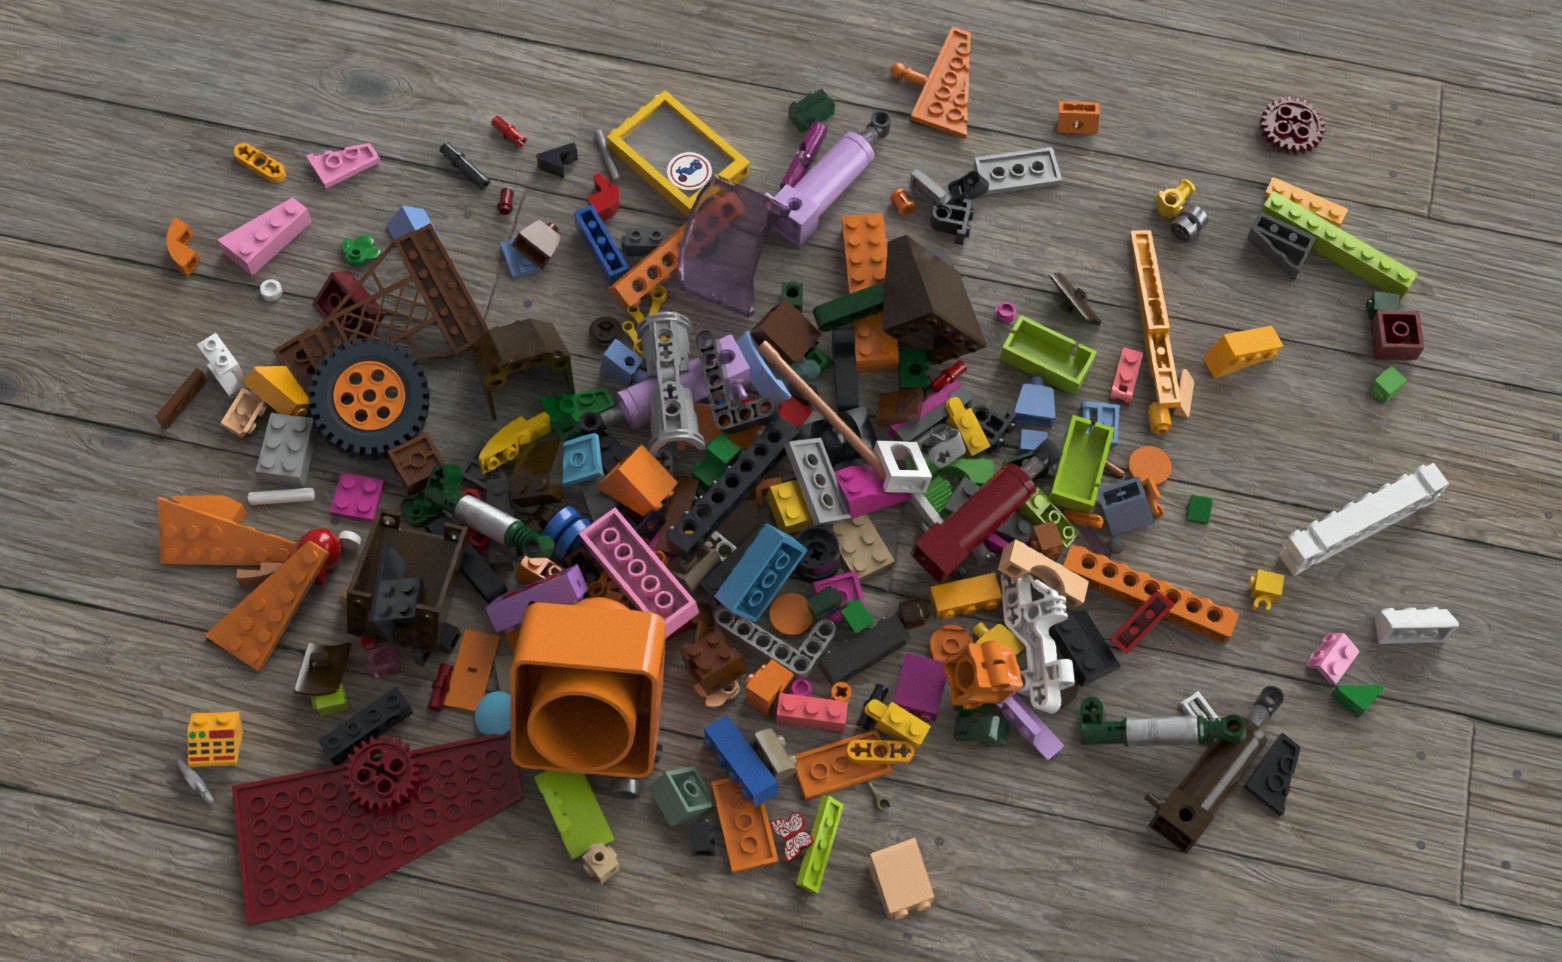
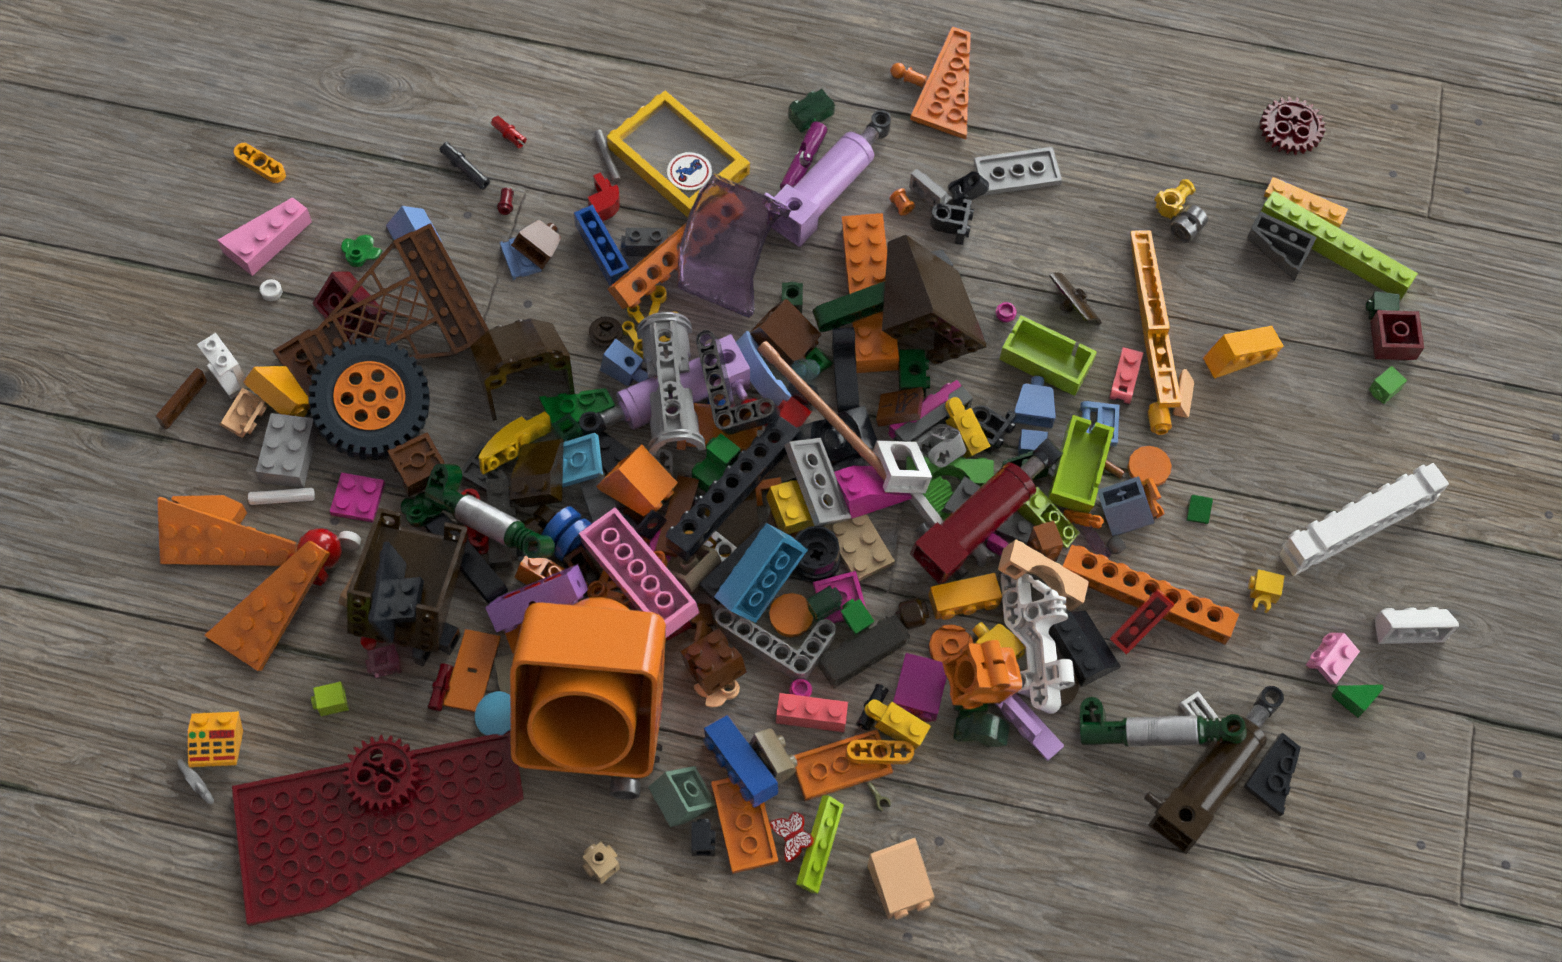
(183, 257): orange brick -> none
(256, 577): nougat slope -> none
(322, 669): dark brown shield -> none
(340, 165): bright pink wing -> none
(368, 723): black brick -> none
(554, 159): black slope -> none
(574, 810): lime bracket -> none
(764, 687): orange brick -> none
(841, 688): orange bush -> none
(948, 375): red axle -> none
(1078, 117): orange brick -> none

